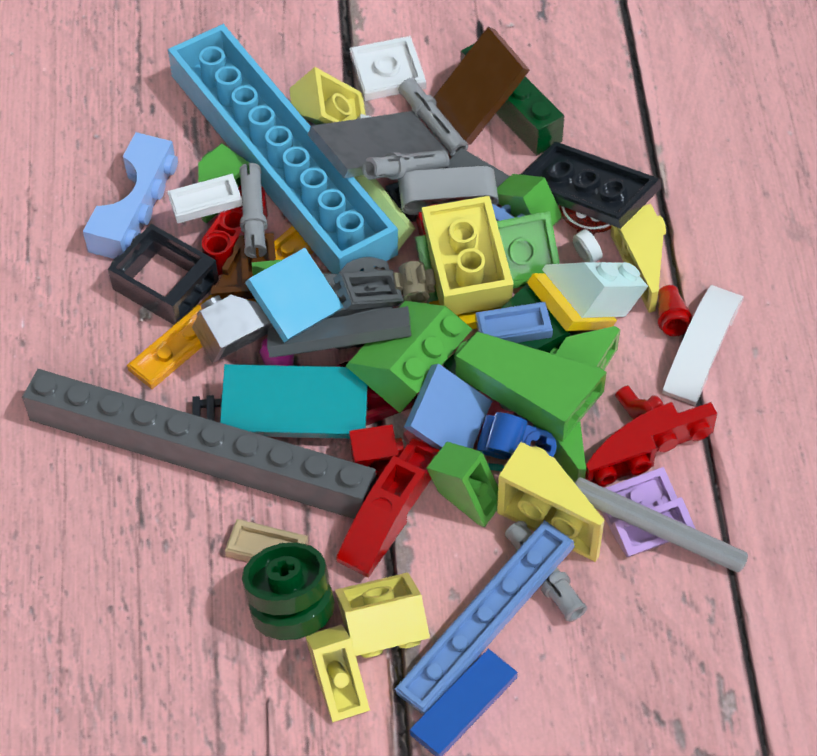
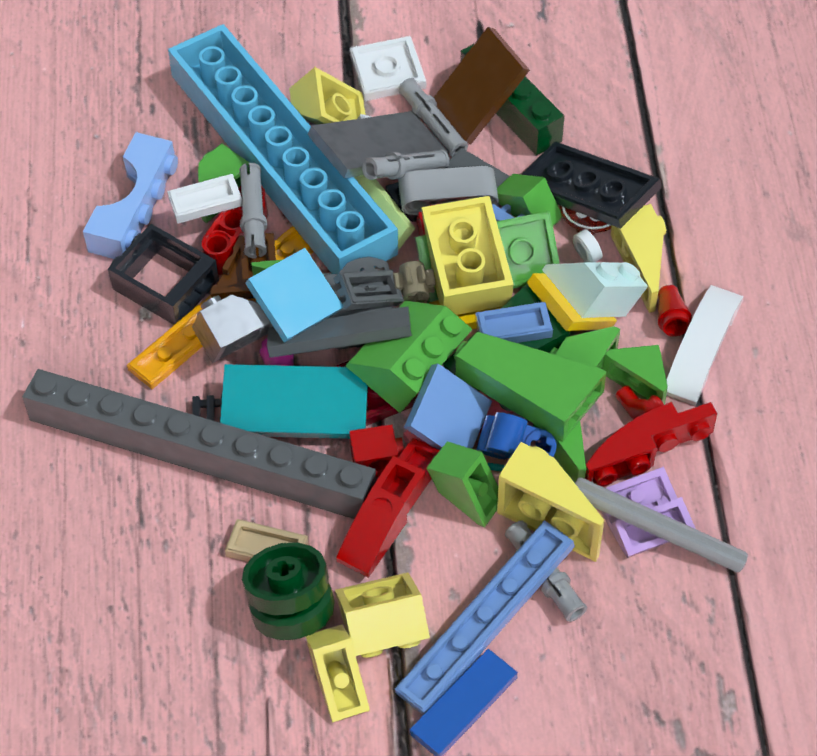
(639, 369): none -> bright green slope

